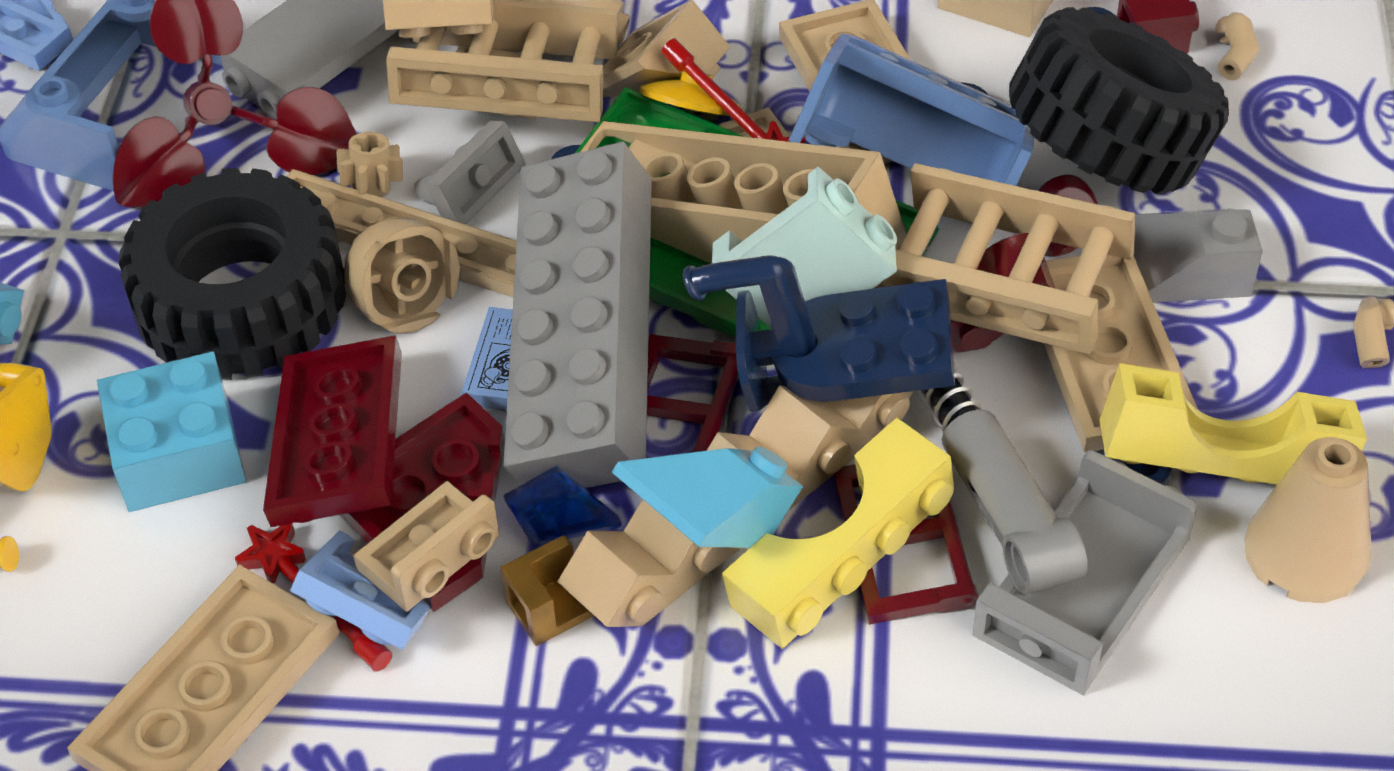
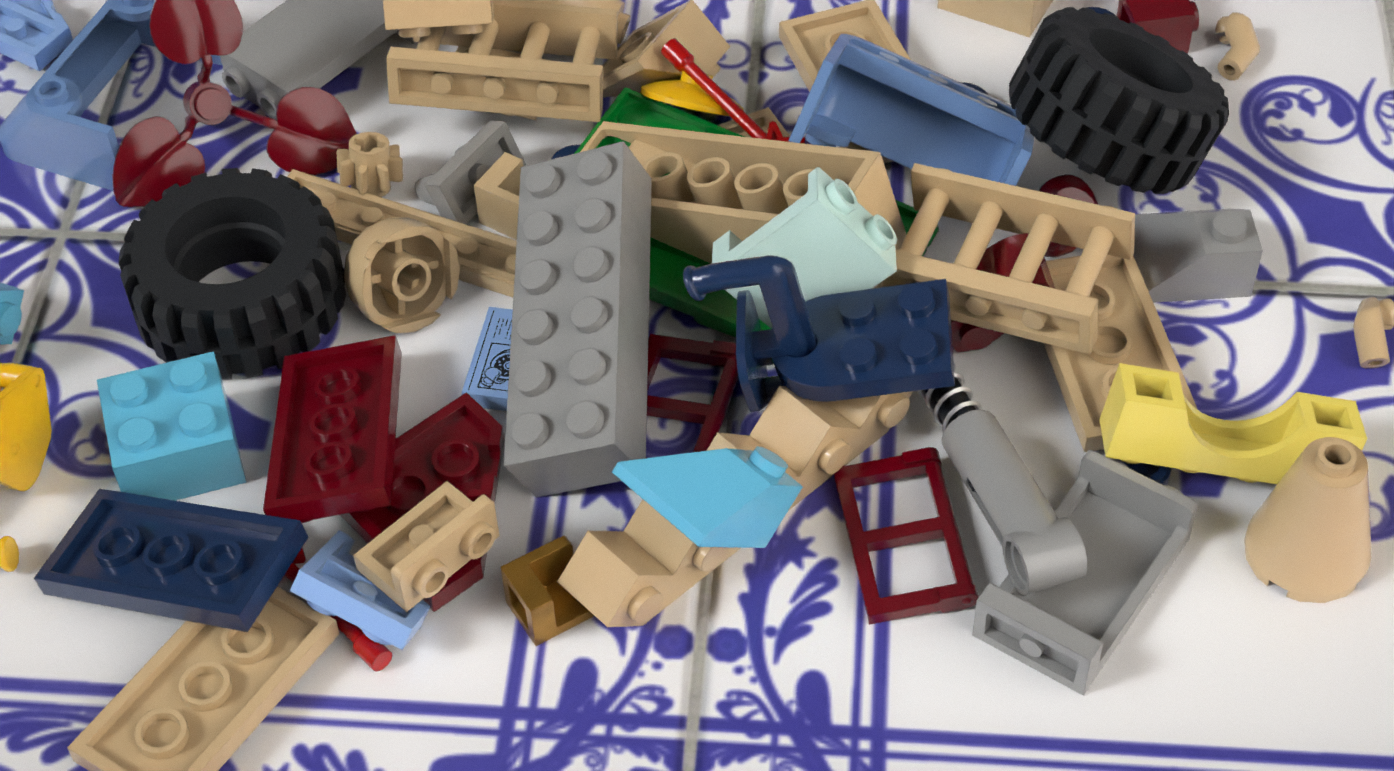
(172, 559): none -> dark blue plate
(499, 195): none -> tan panel
(558, 507): clear blue piece -> none
(791, 582): light yellow arch -> none

